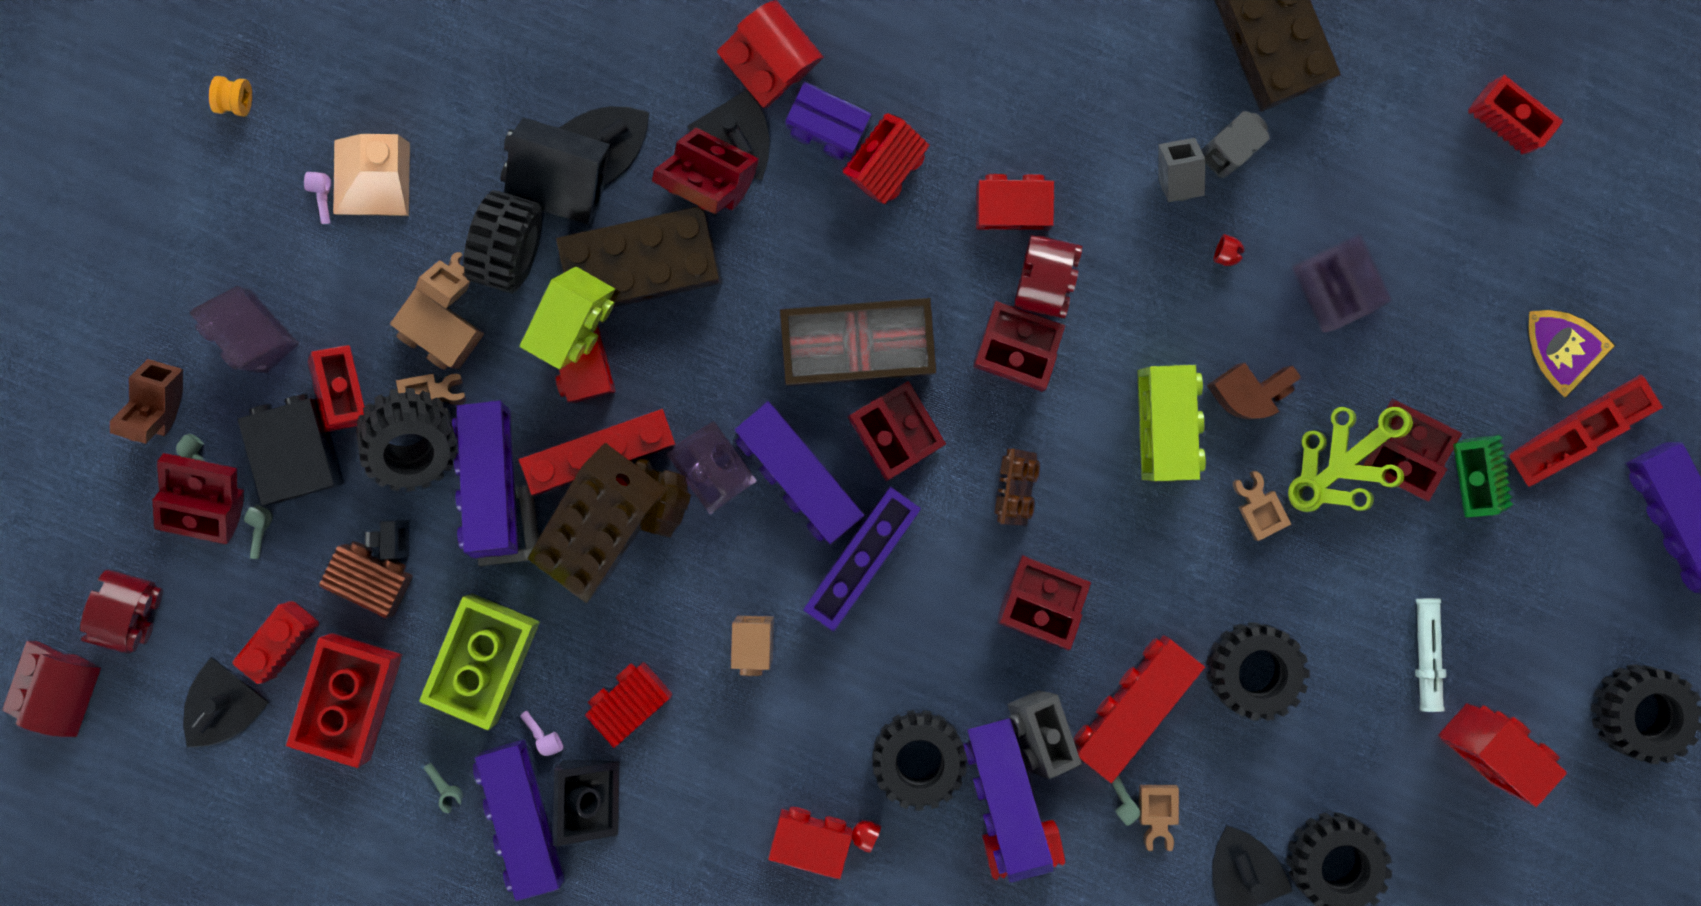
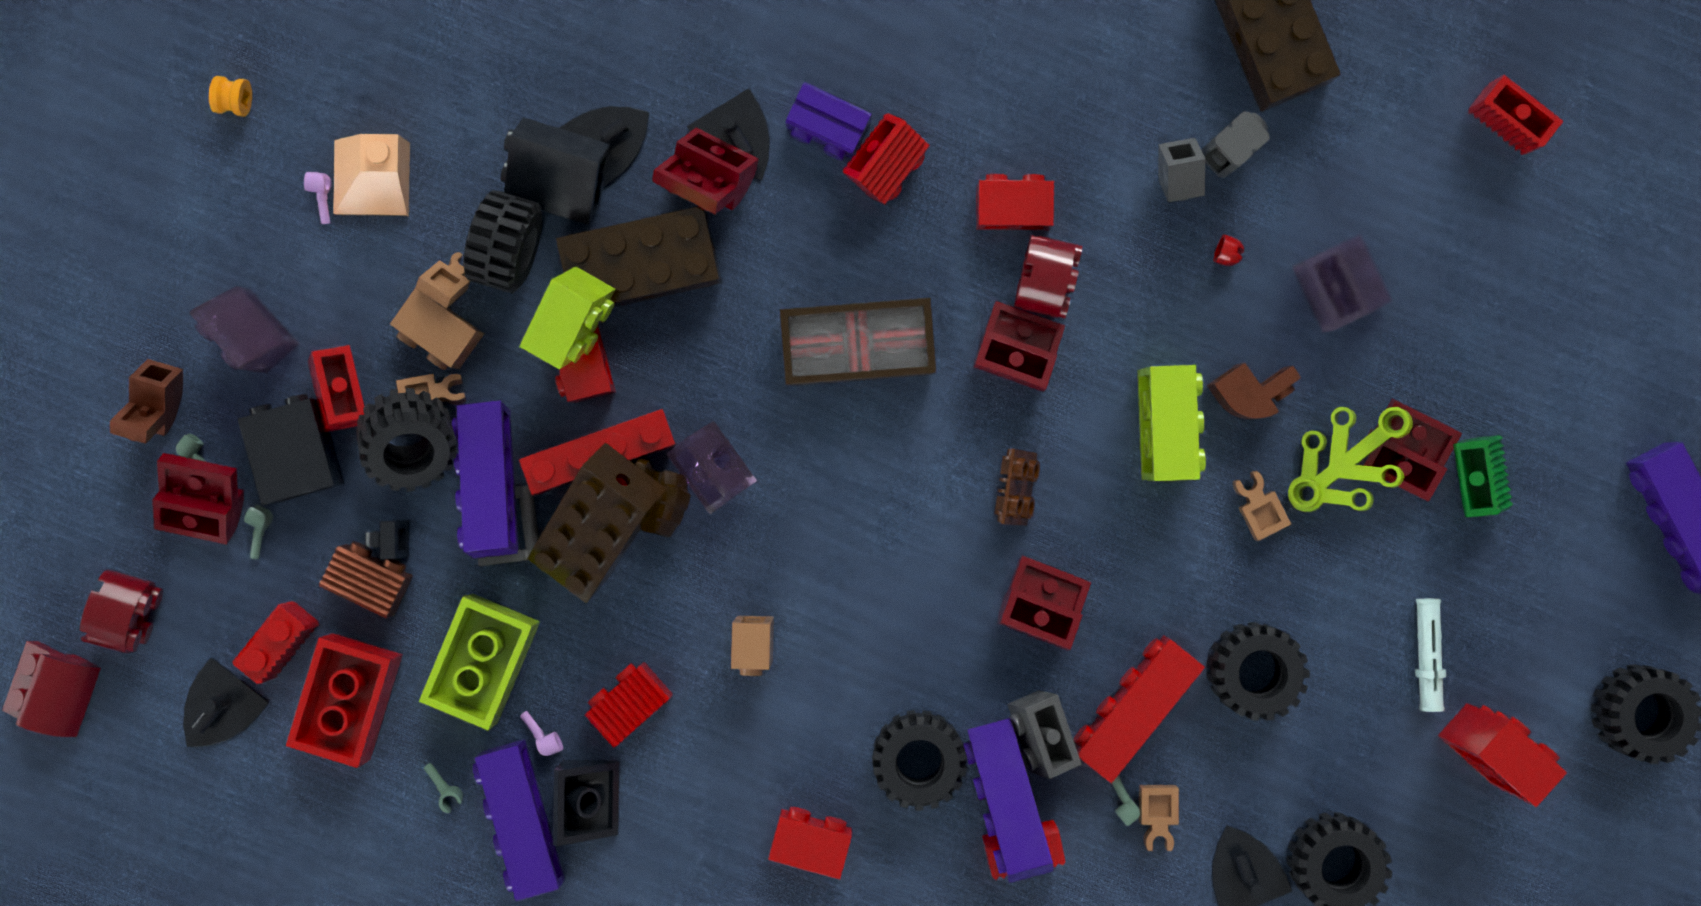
(769, 53): red brick -> none
(799, 473): dark purple brick -> none
(861, 558): dark purple brick -> none
(865, 835): red hinge -> none
(896, 430): dark red brick -> none
(1566, 347): shield -> none
(1585, 430): red slope -> none

